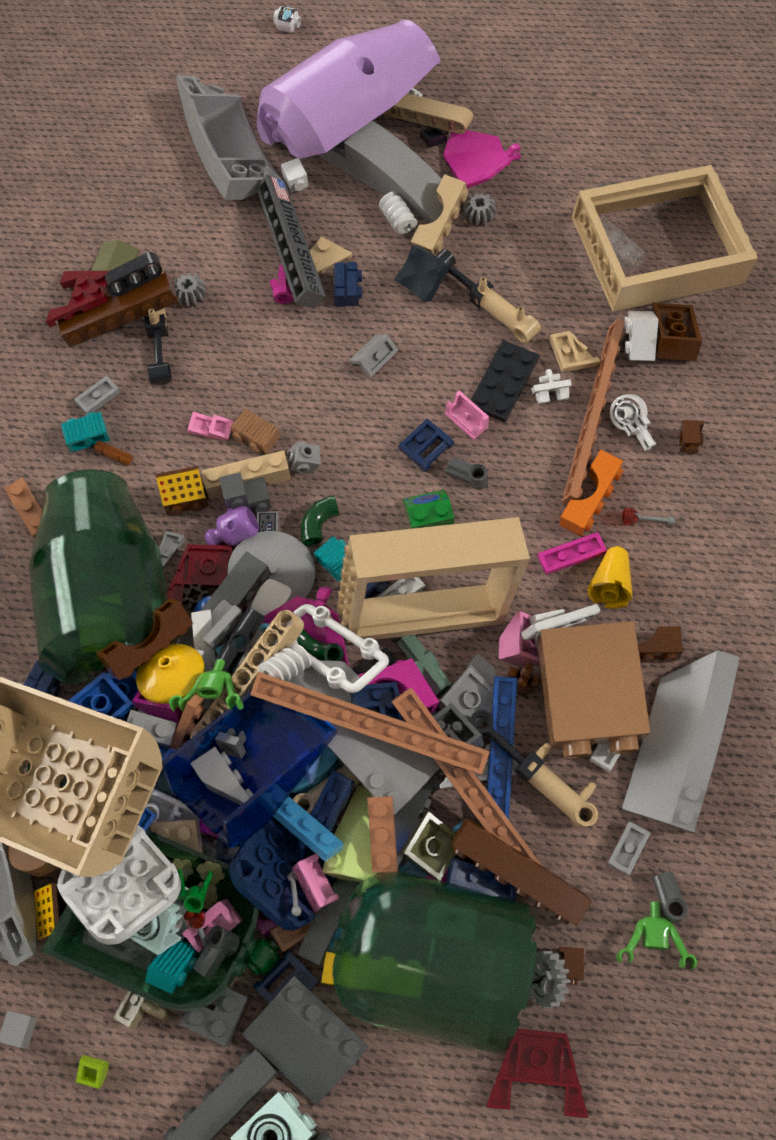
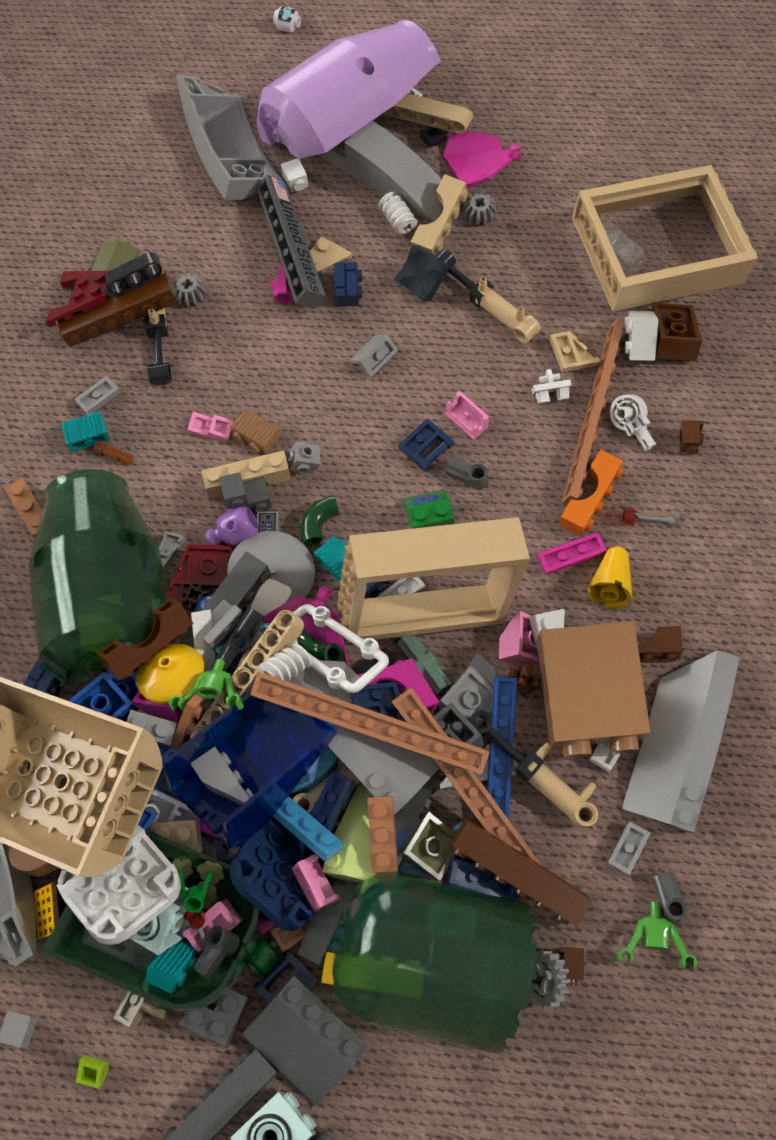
(182, 490): slope -> none
(231, 744): dark grey tile -> none
(292, 877): light grey hinge -> none
(504, 380): black plate -> none
(539, 1059): dark red wing -> none
(562, 621): white tile -> none

